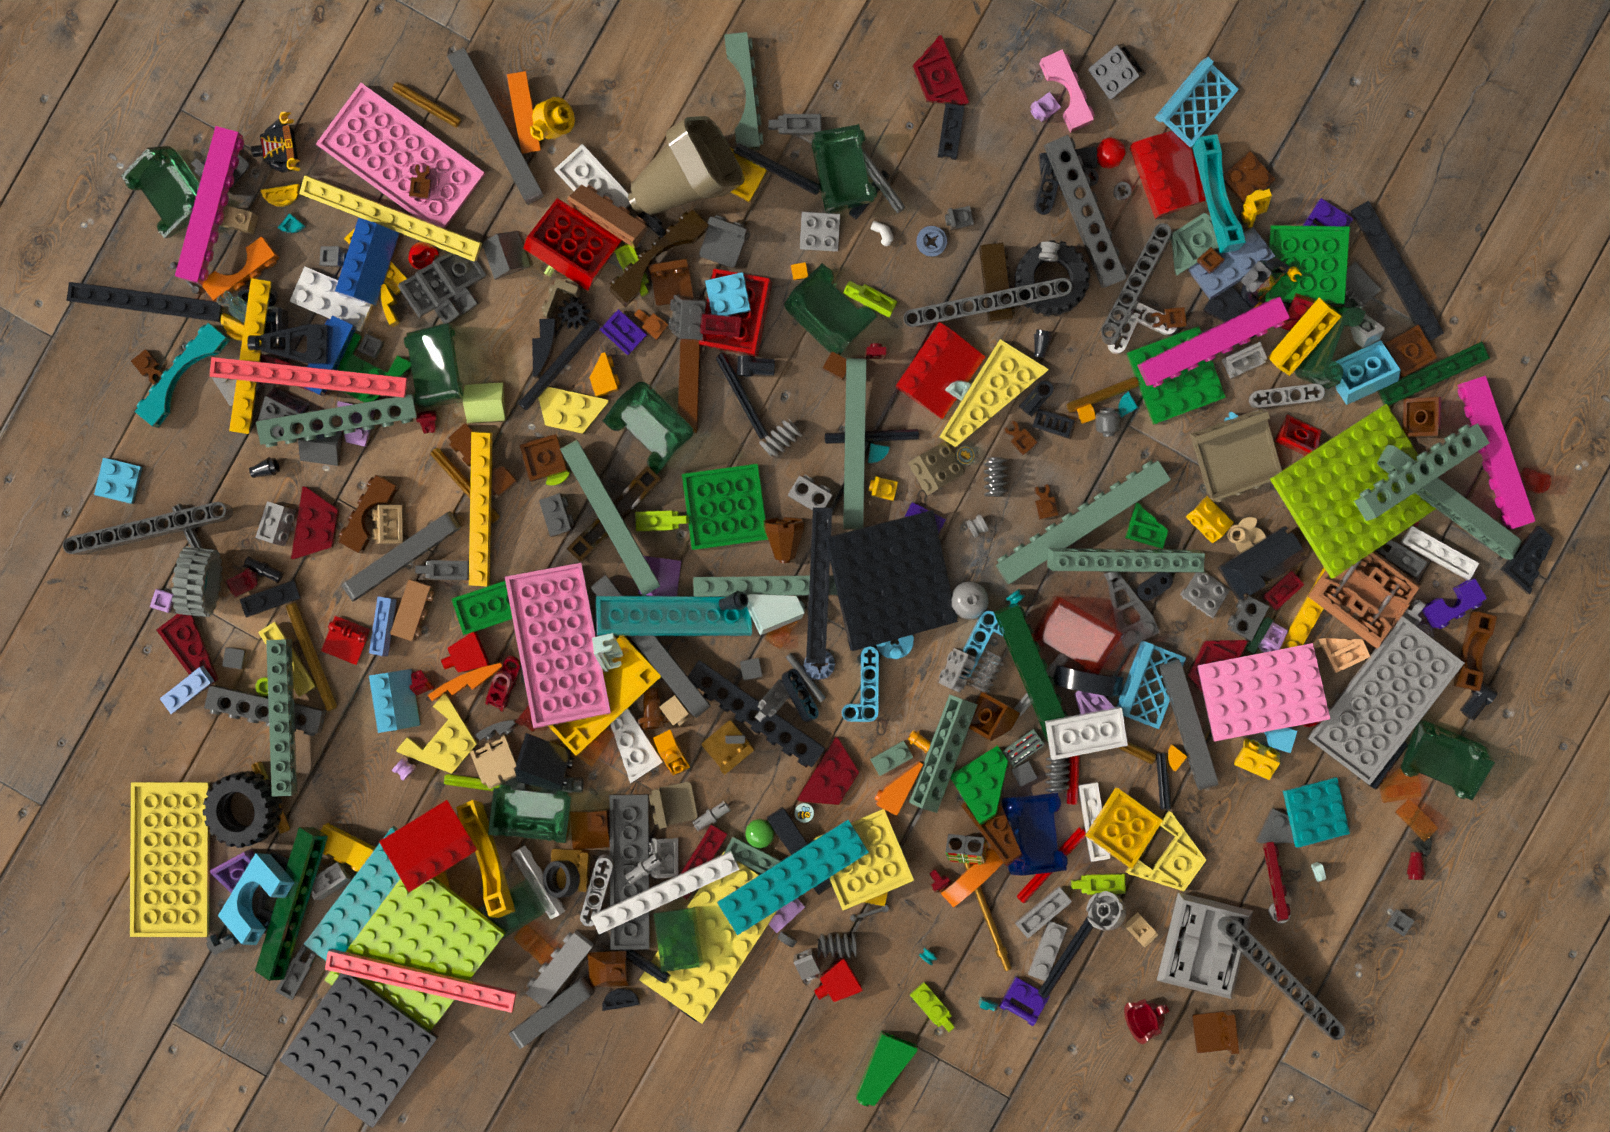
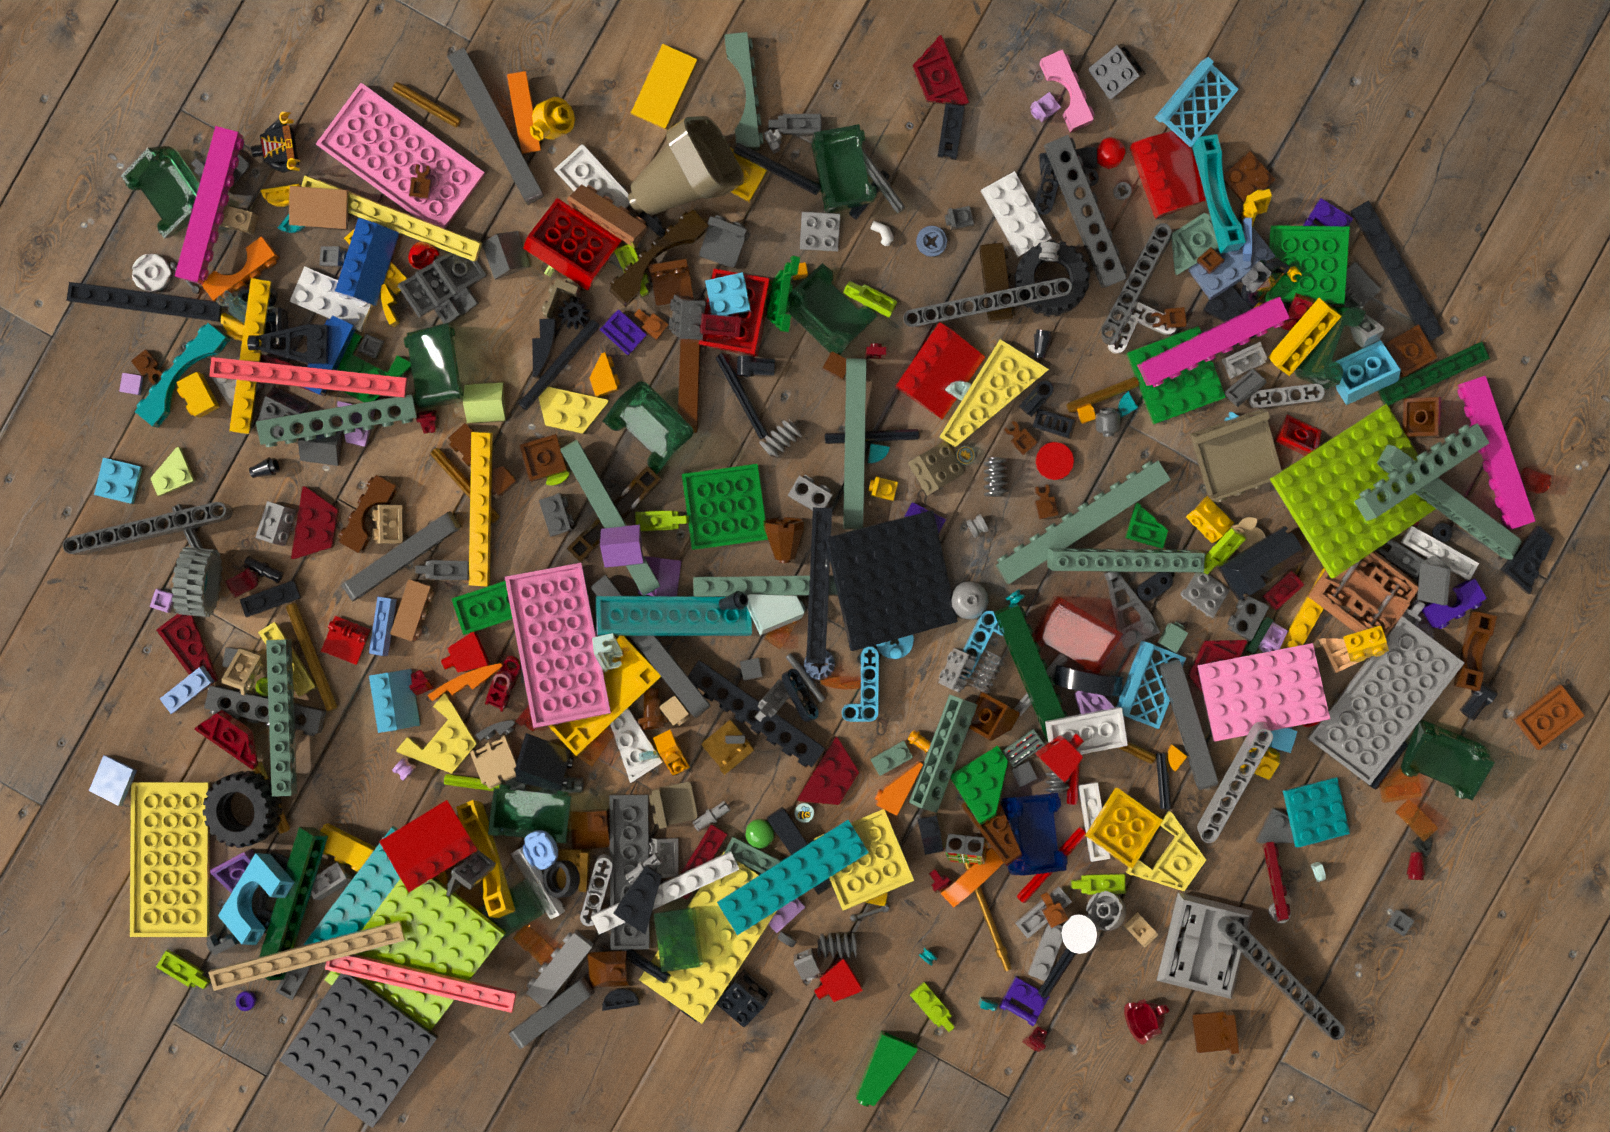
(112, 780): none -> tile
(131, 384): none -> lavender tile
(151, 272): none -> white tile
(172, 473): none -> yellowish green wing
(182, 970): none -> lime hinge
(197, 395): none -> yellow brick
(231, 737): none -> dark red wing
(243, 671): none -> tan bracket
(246, 1000): none -> dark purple tile
(307, 955): none -> tan plate
(318, 207): none -> medium nougat tile
(470, 872): none -> dark grey bracket
(540, 849): none -> light blue tile
(621, 546): none -> medium lavender slope
(639, 899): none -> black wing
(650, 755): none -> clear light blue tile
(664, 86): none -> yellow tile
(744, 998): none -> black bracket
(773, 140): none -> light grey plate
(779, 295): none -> green wing
(834, 682): none -> clear orange slope
(930, 833): none -> black slope
(1015, 214): none -> white plate
(1036, 1039): none -> dark red brick
(1053, 912): none -> dark orange plate
(1054, 461): none -> red tile
(1061, 755): none -> red torso
(1080, 934): none -> tile
(1173, 637): none -> sand green brick
(1223, 549): none -> lime hinge
(1234, 773): none -> light grey beam
(1245, 387): none -> dark grey tile
(1247, 231): none -> medium blue tile
(1366, 644): none -> yellow bracket
(1434, 581): none -> dark grey slope
(1436, 532): none -> black plate
(1548, 717): none -> dark orange plate

